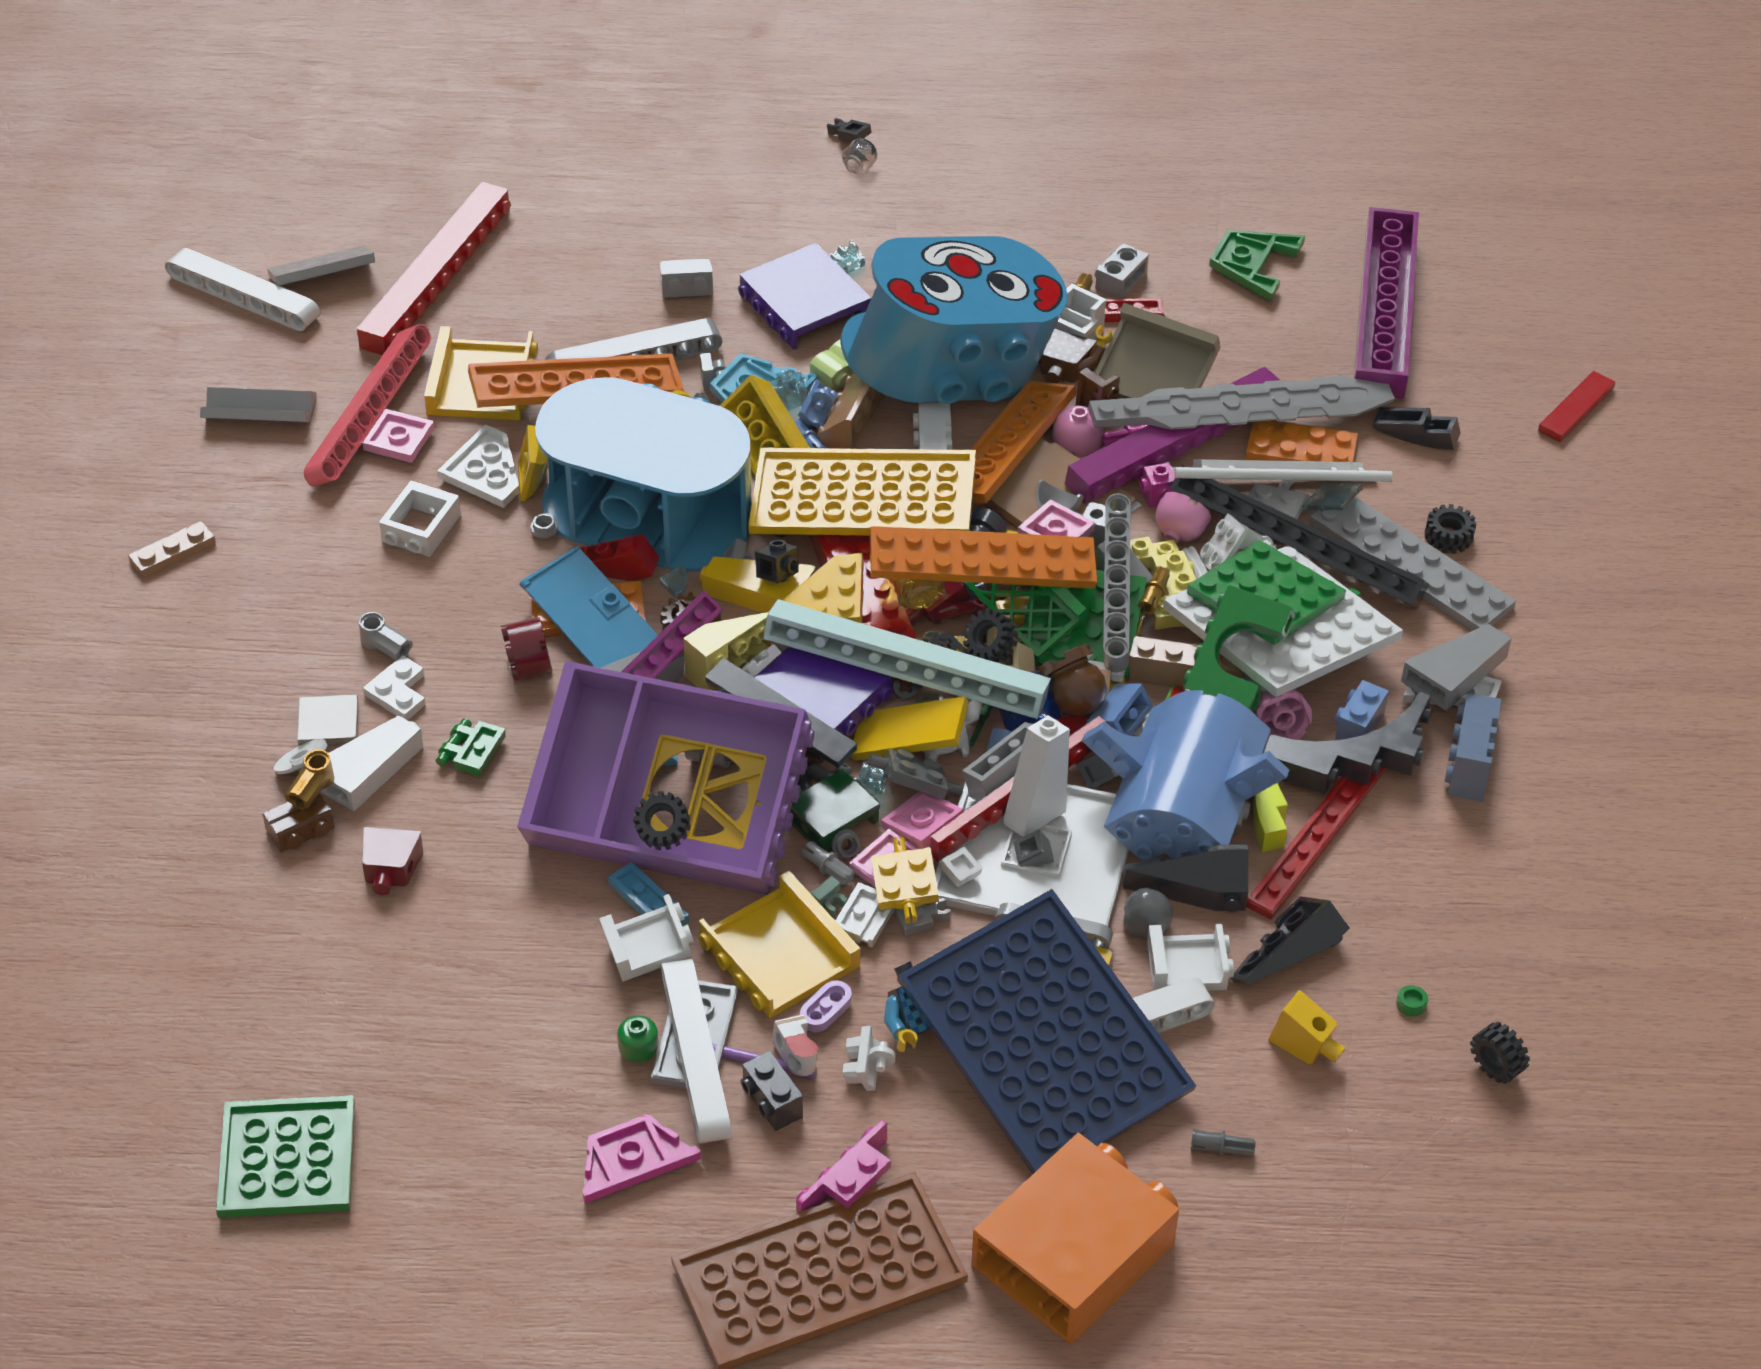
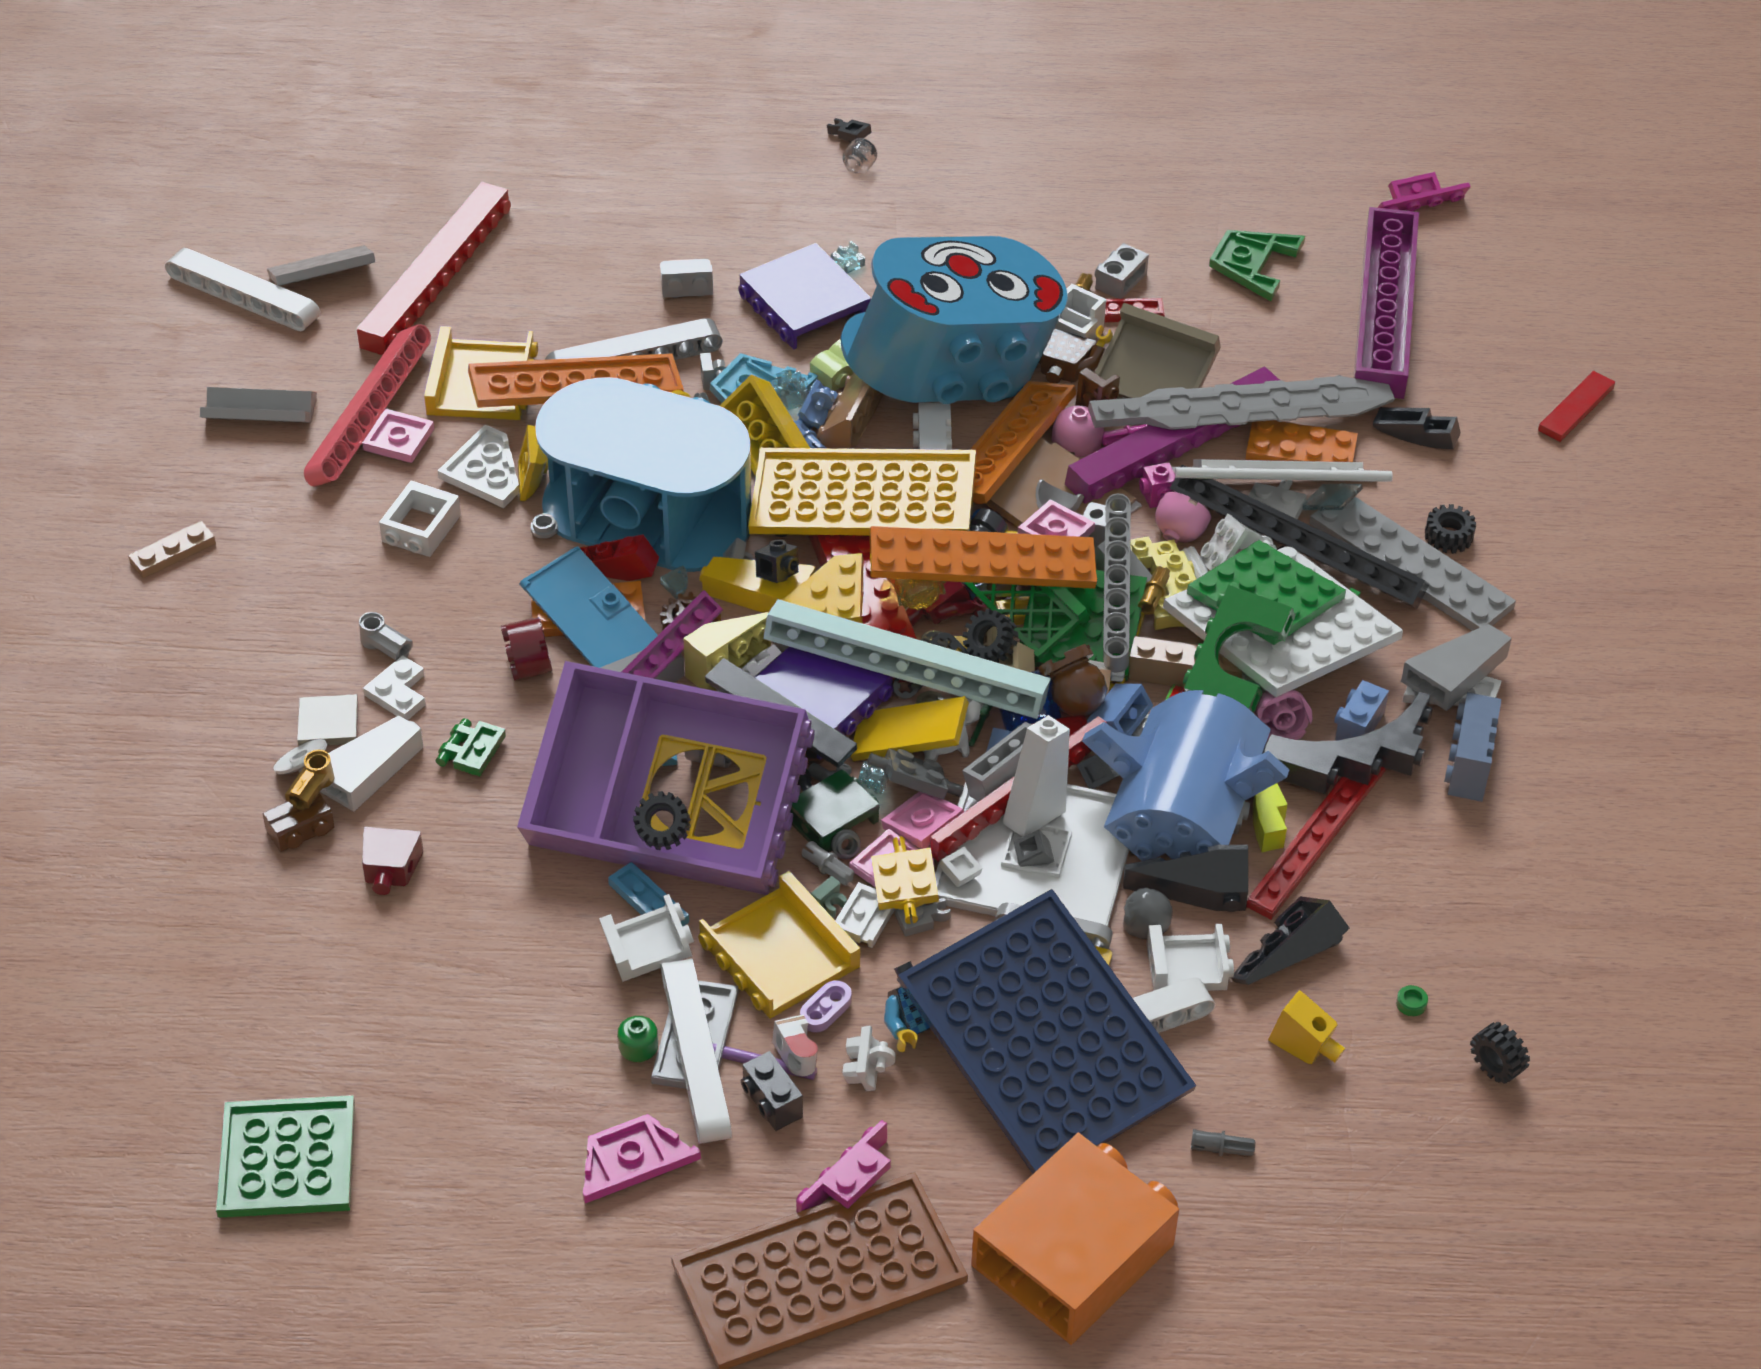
(1420, 191): none -> dark pink bracket

